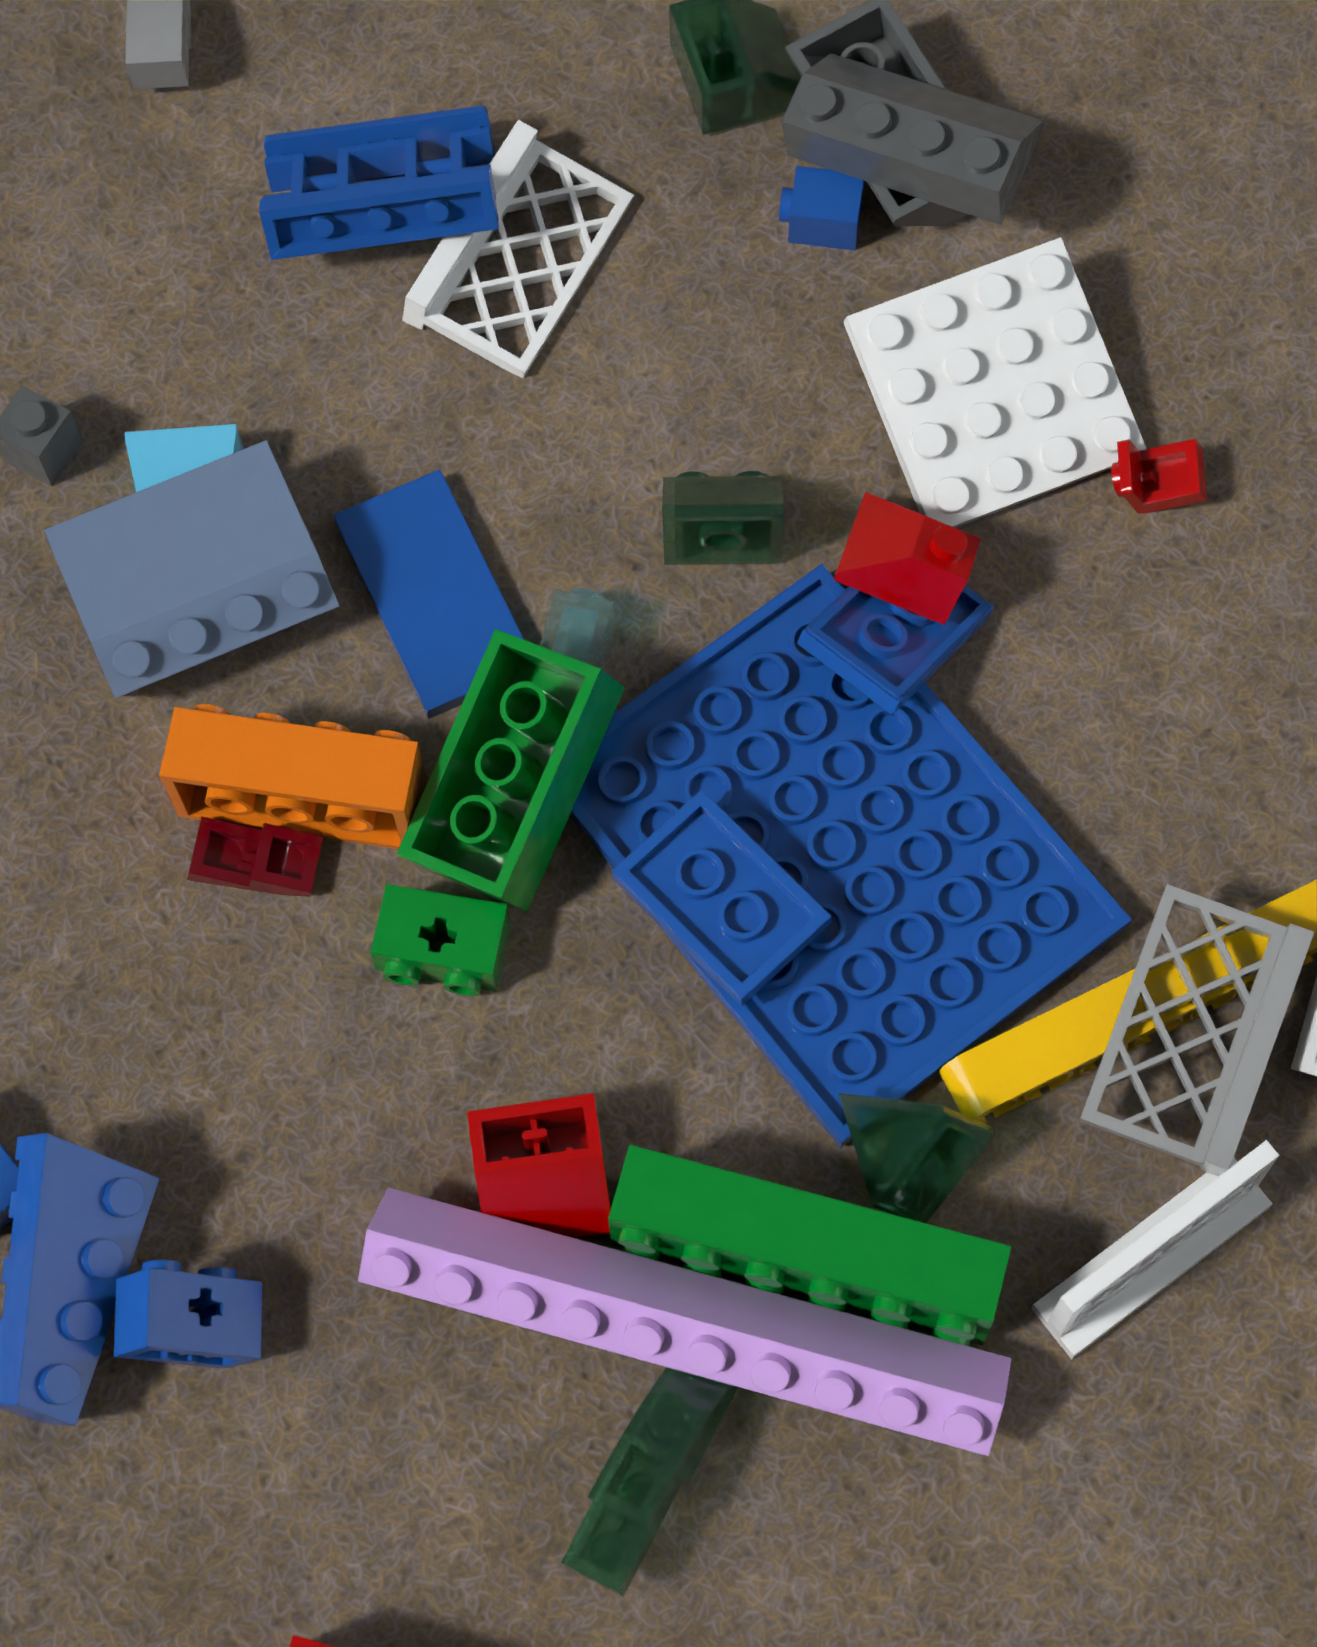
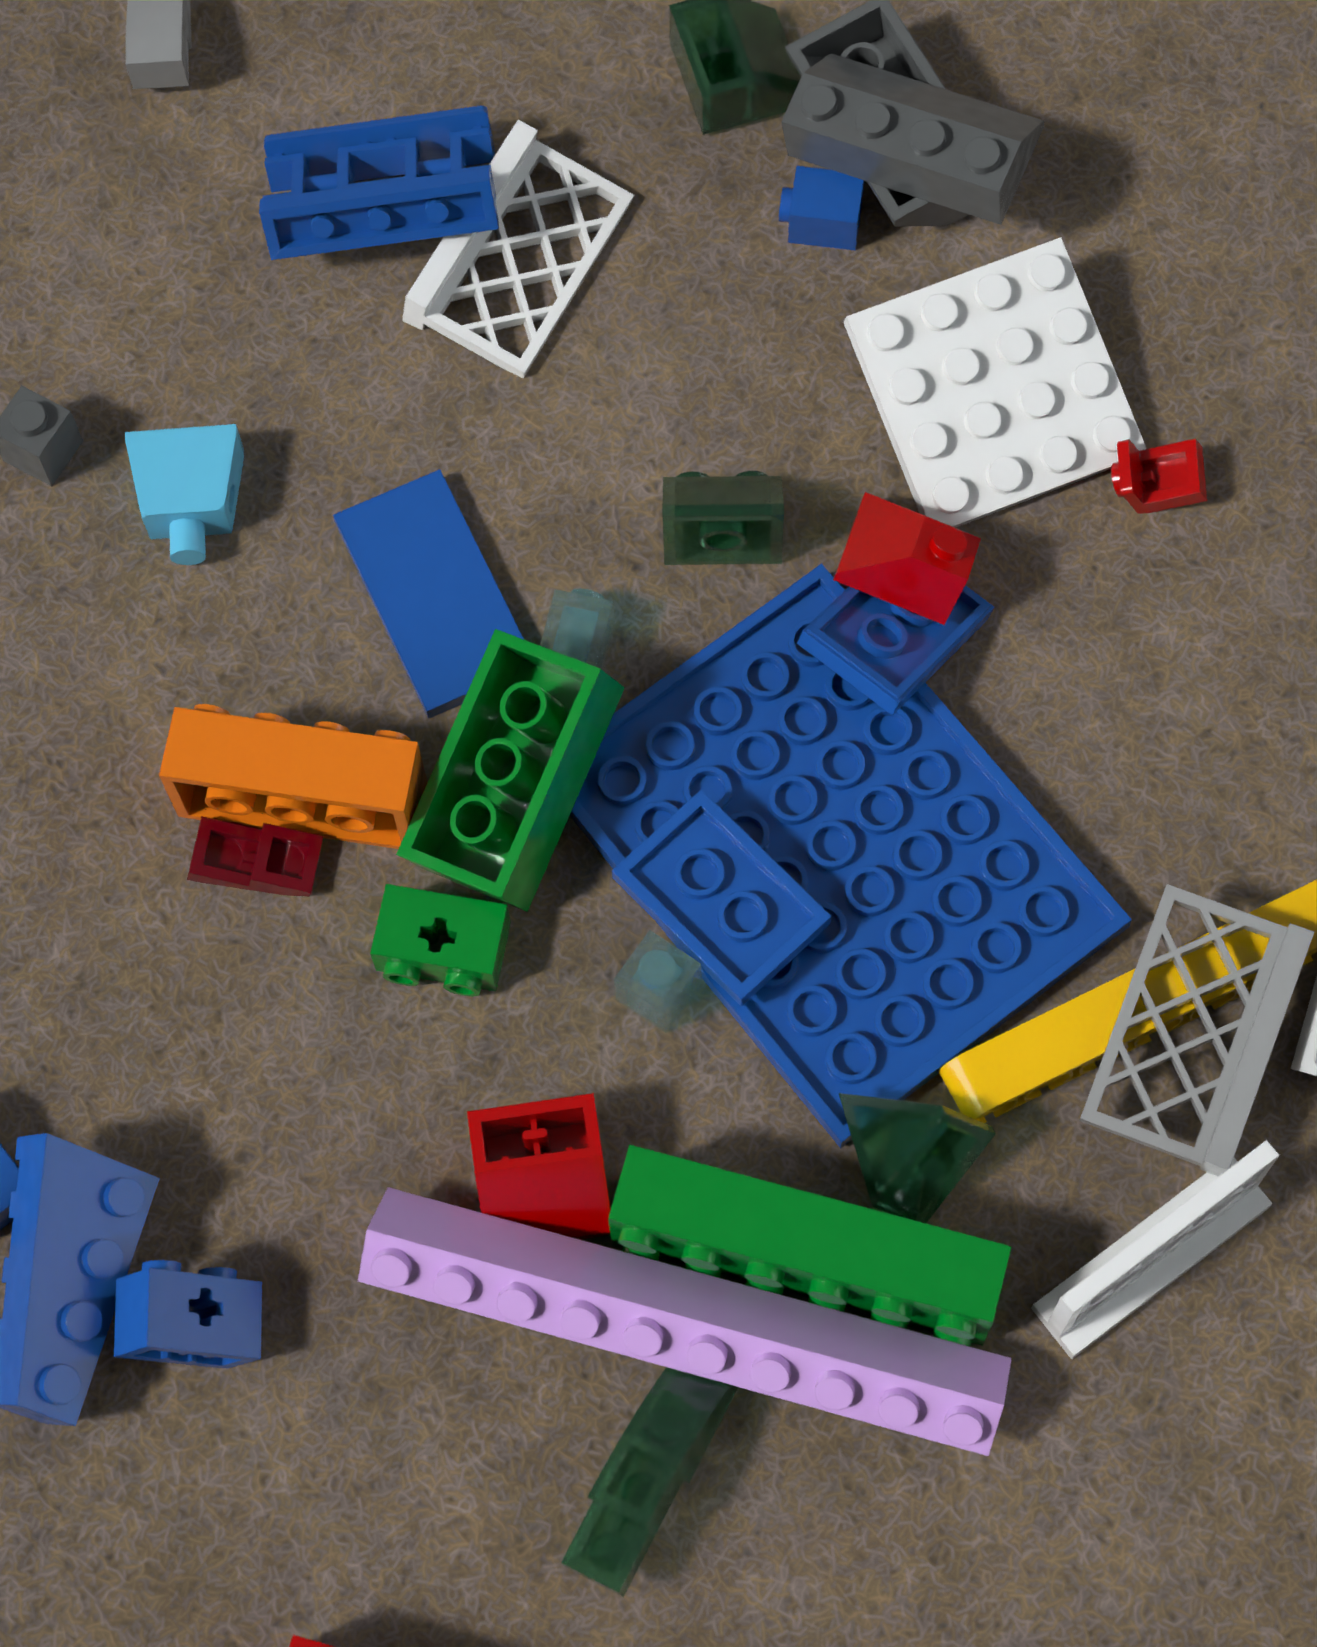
(191, 568): sand blue slope -> none
(658, 981): none -> clear light blue brick

